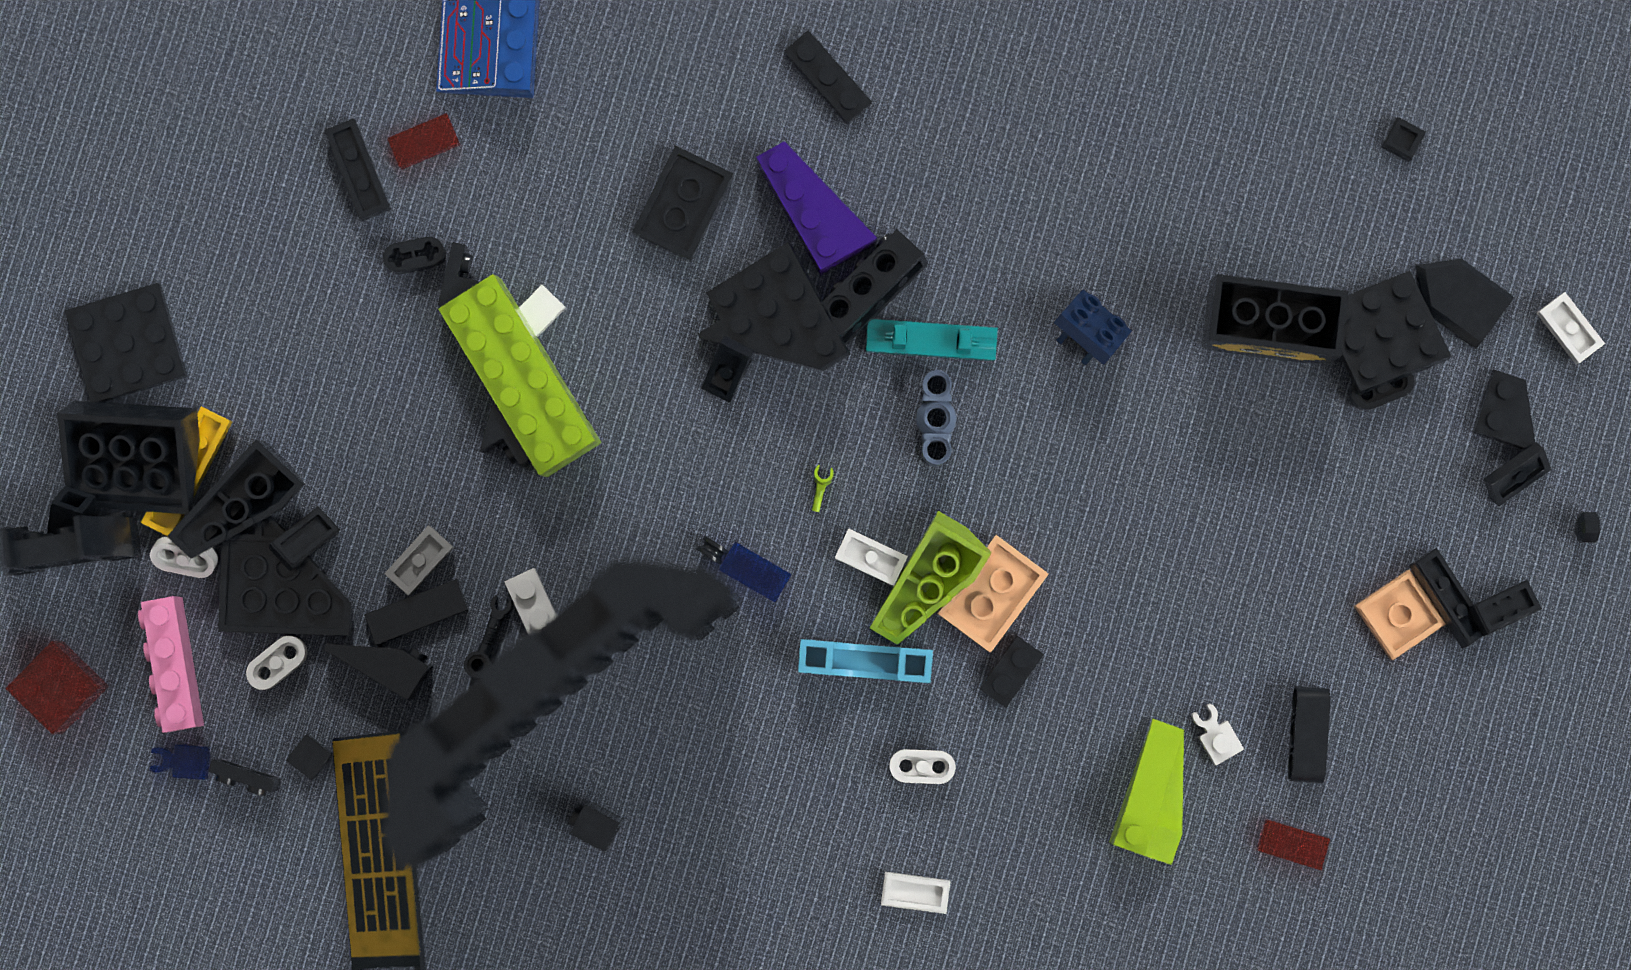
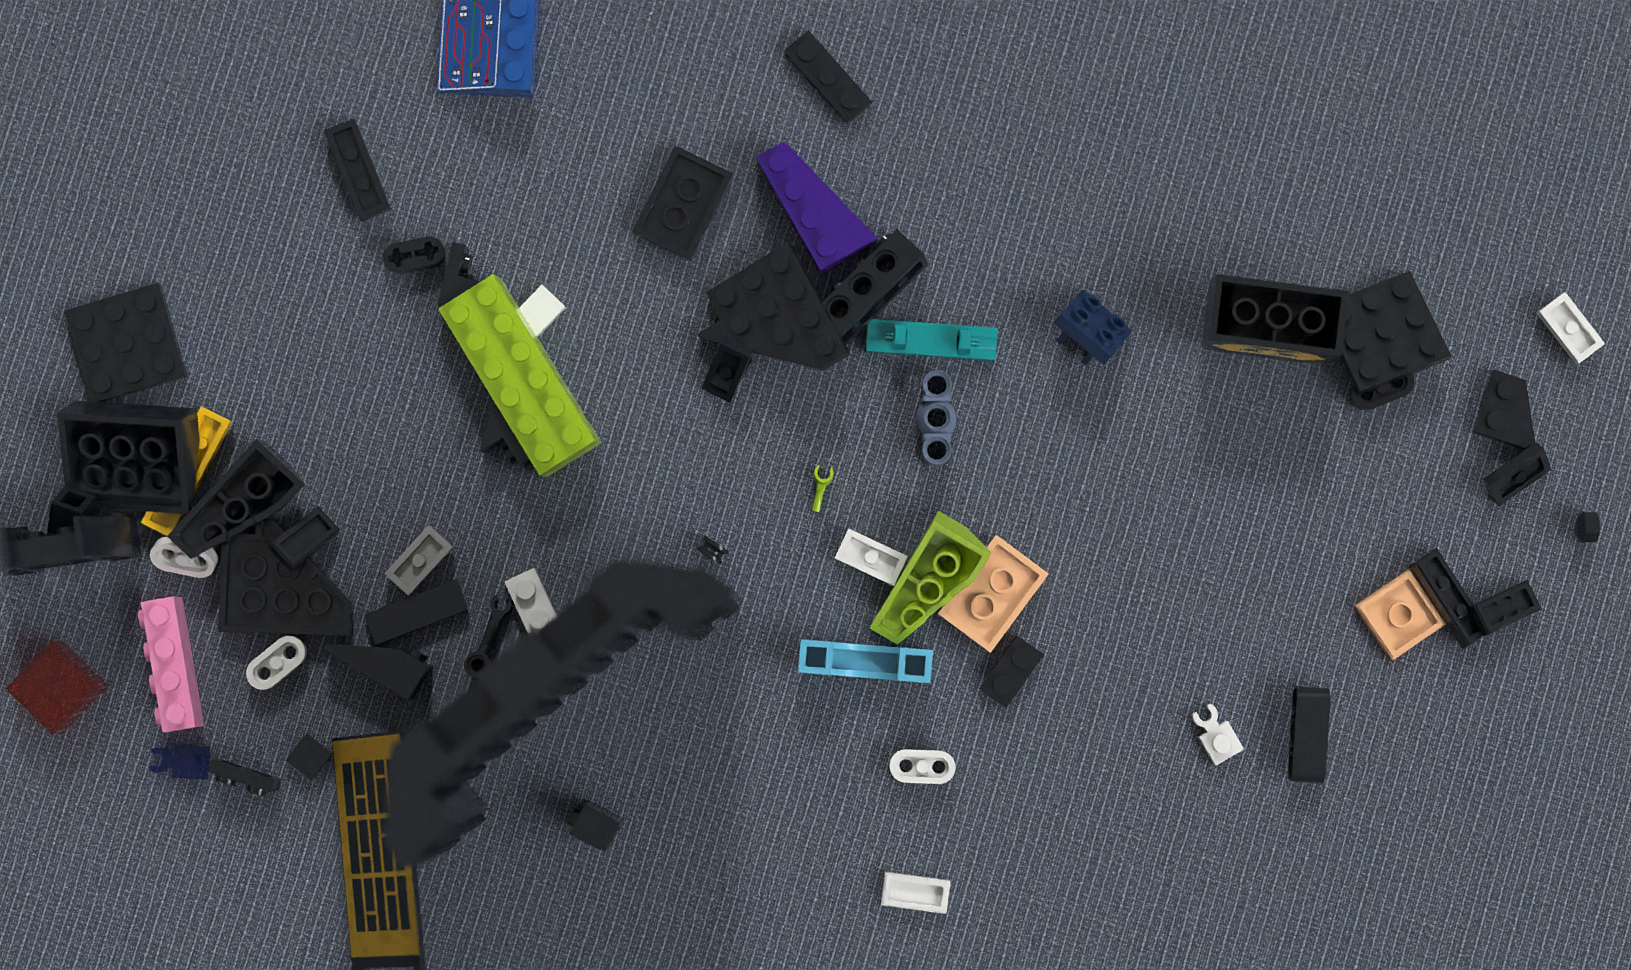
(423, 141): clear red plate -> none
(755, 572): clear blue plate -> none
(1153, 804): lime wedge -> none
(1293, 844): clear red plate -> none
(1403, 139): black tile -> none
(1462, 298): black tile -> none

